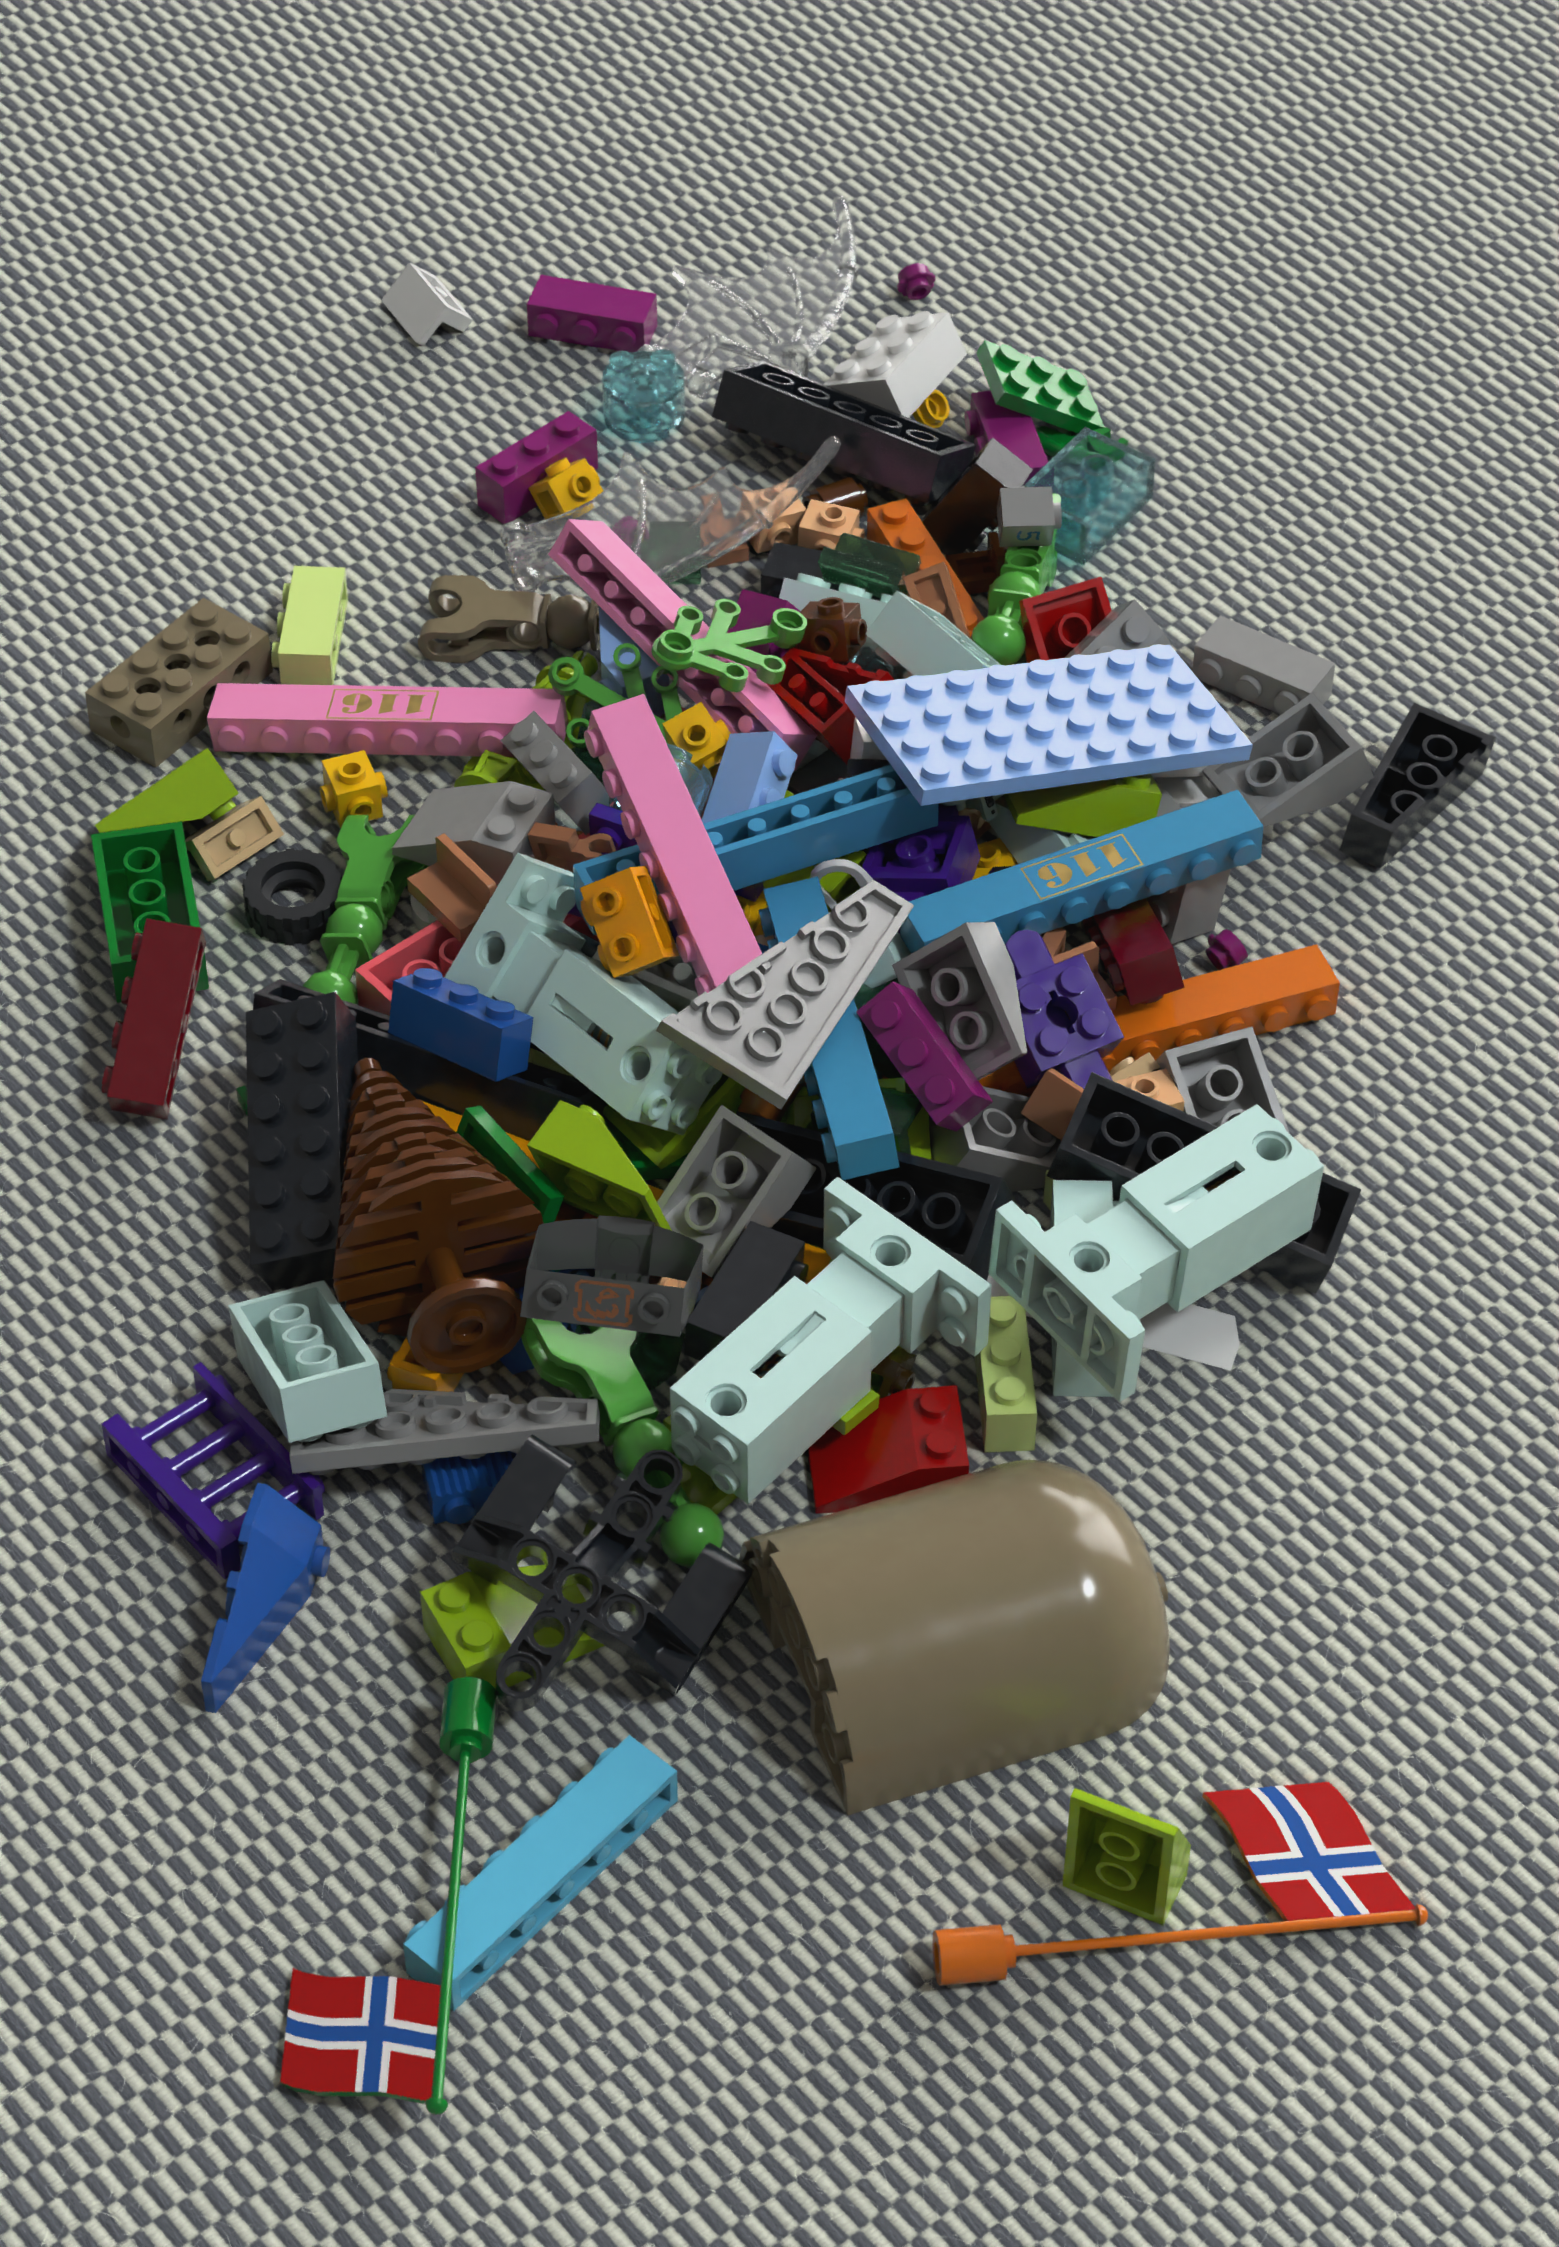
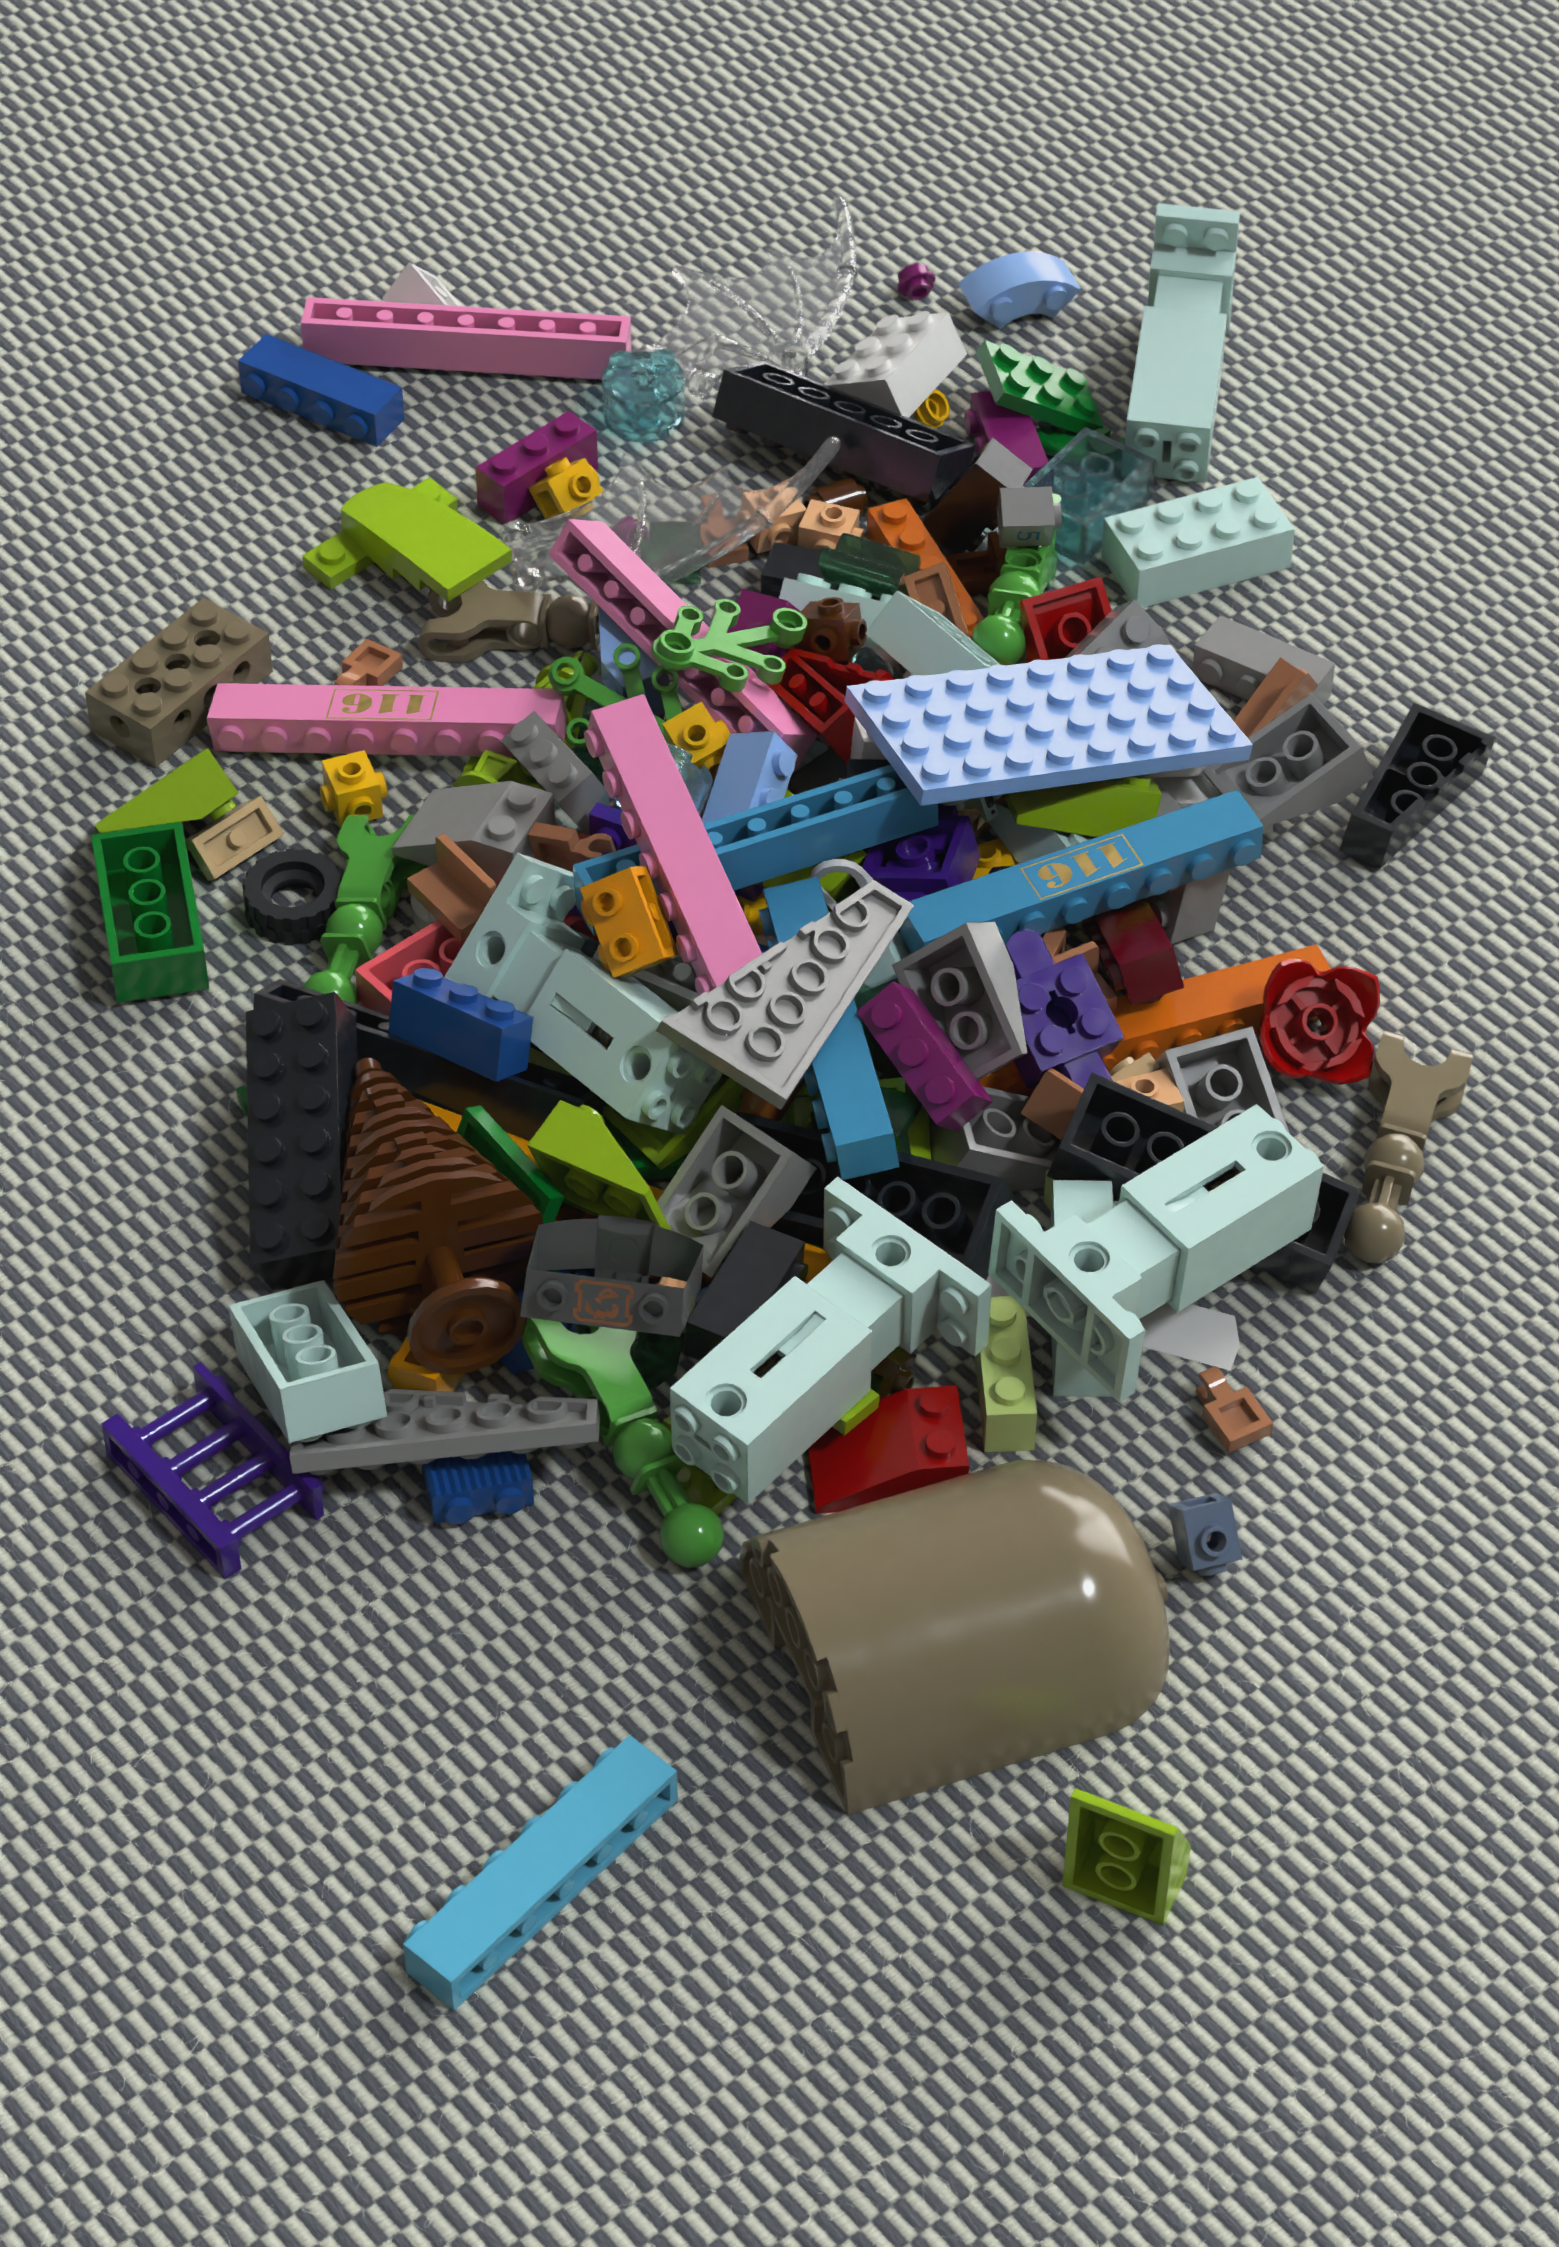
(155, 1018): dark red brick -> none
(276, 1578): blue wedge -> none
(311, 626): yellowish green brick -> none
(321, 390): none -> blue brick
(370, 665): none -> nougat plate
(390, 2030): flag -> none
(410, 536): none -> lime slope
(463, 337): none -> bright pink brick
(478, 1622): lime slope -> none
(591, 314): magenta brick -> none
(661, 1644): black piece -> none
(1019, 286): none -> light blue brick
(1183, 339): none -> light aqua brick
(1197, 542): none -> light aqua brick
(1205, 1533): none -> sand blue brick
(1225, 950): magenta plate -> none
(1231, 1415): none -> nougat plate
(1276, 694): none -> nougat panel
(1301, 1852): flag -> none
(1344, 1003): none -> red brick
(1394, 1162): none -> dark tan piece

